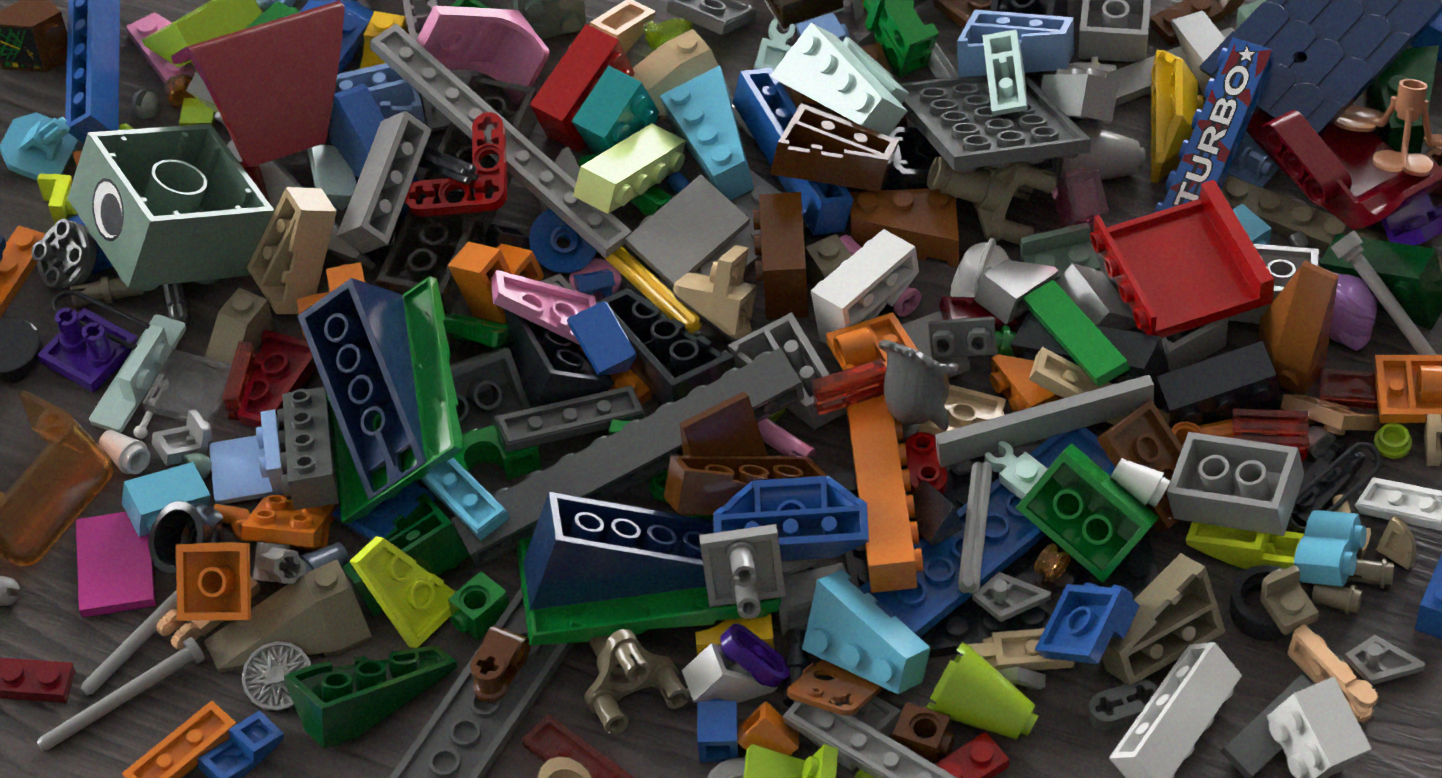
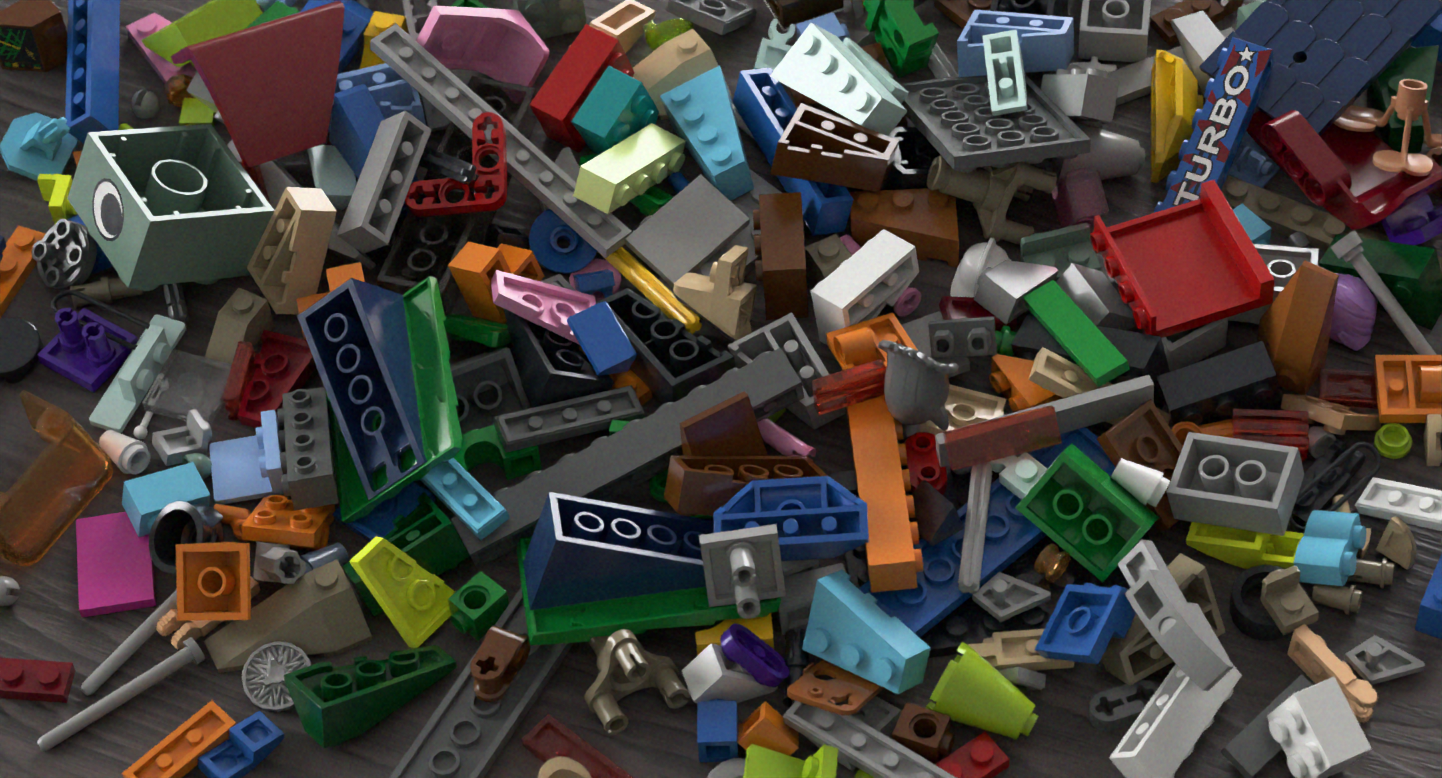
(1002, 437): none -> clear red tile
(1171, 620): none -> light grey slope

